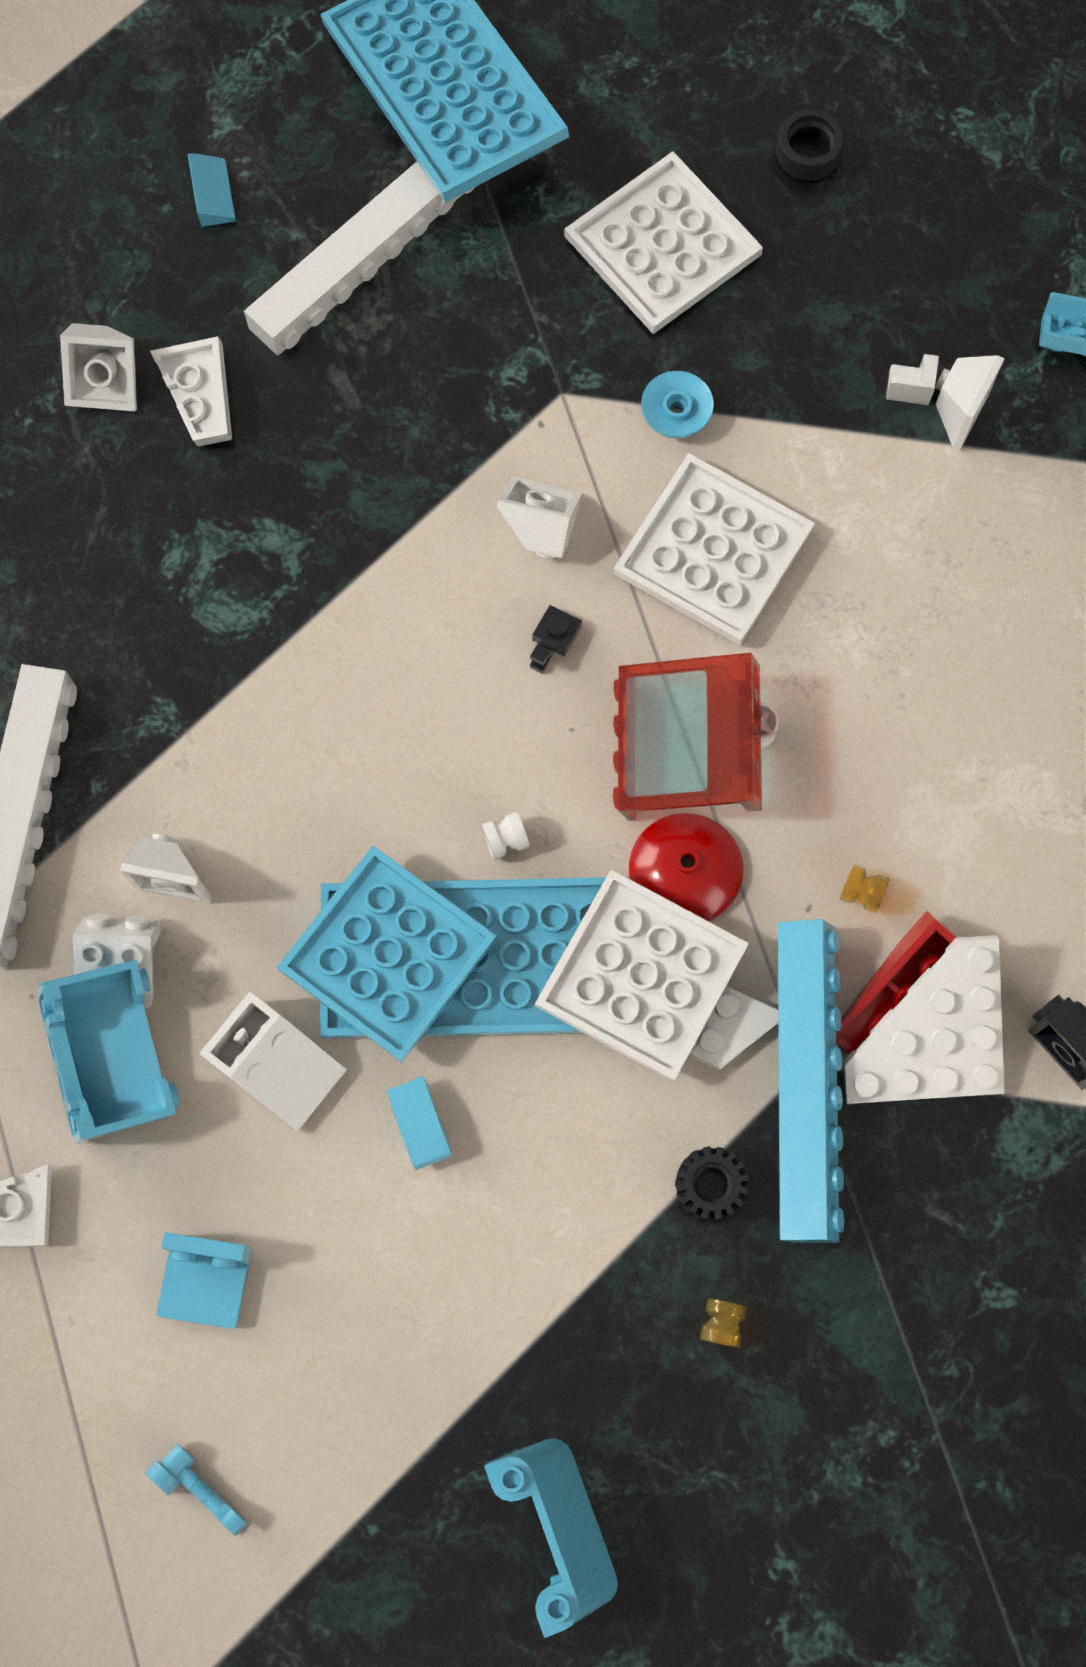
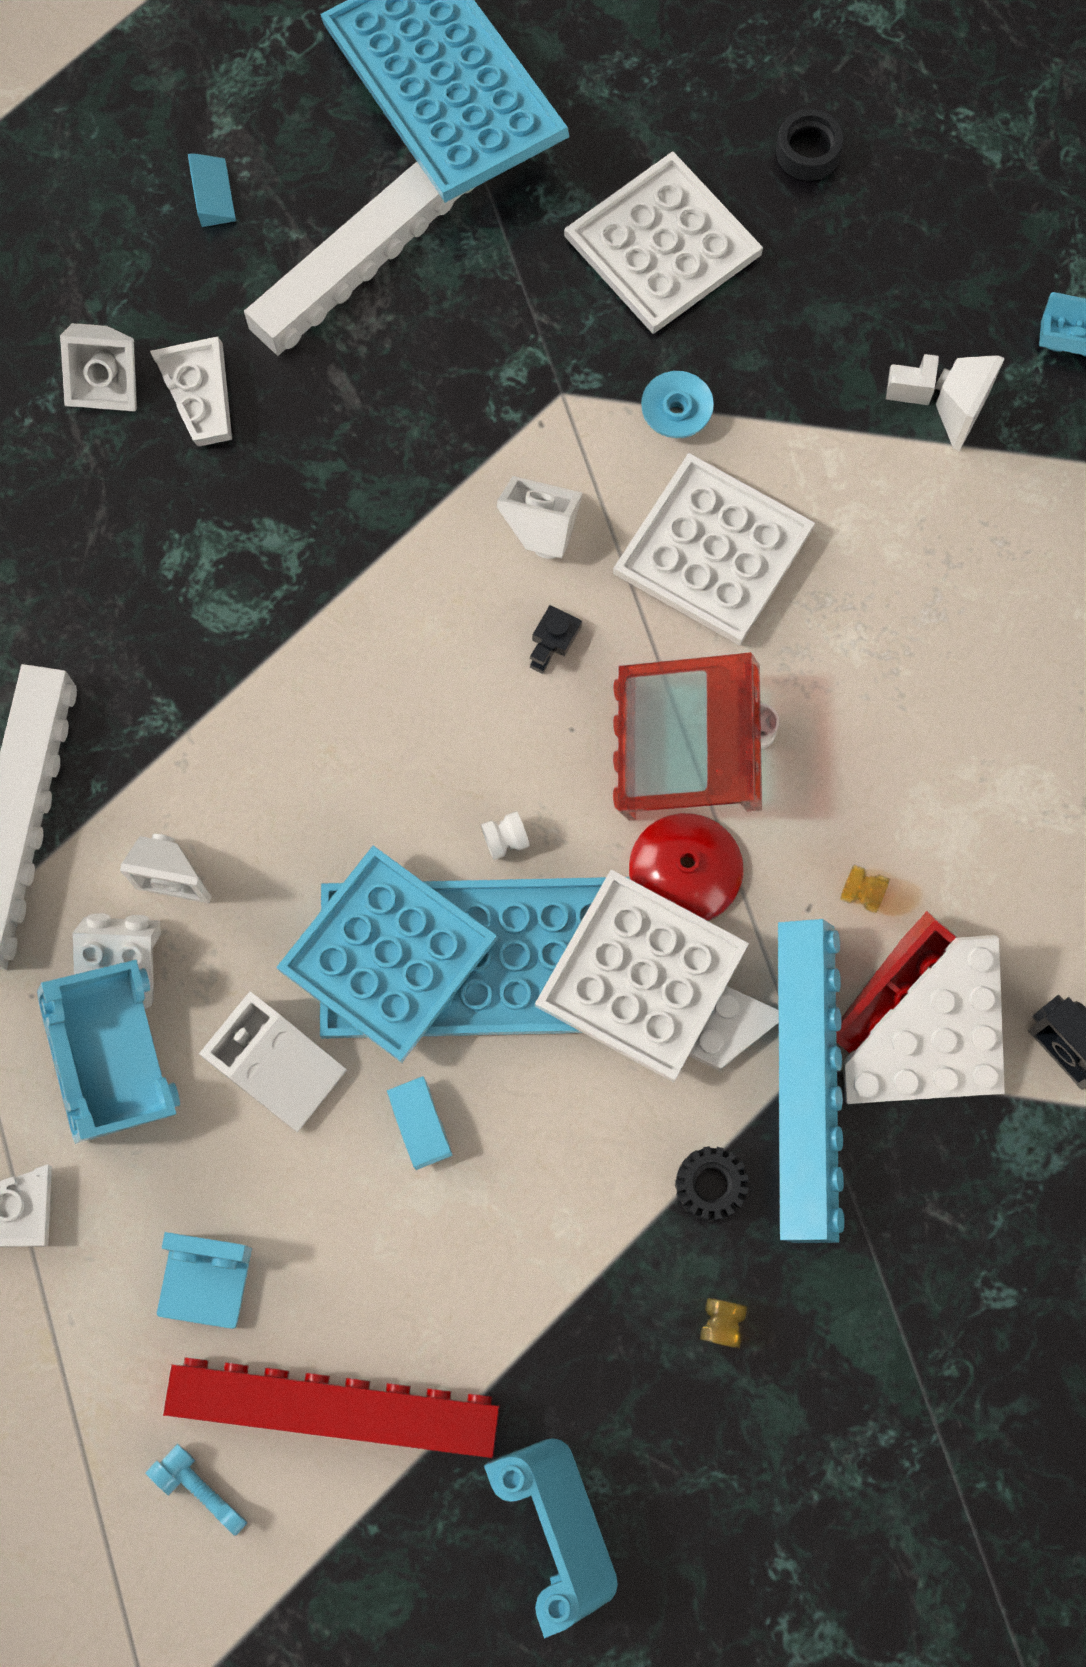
(332, 1410): none -> red brick

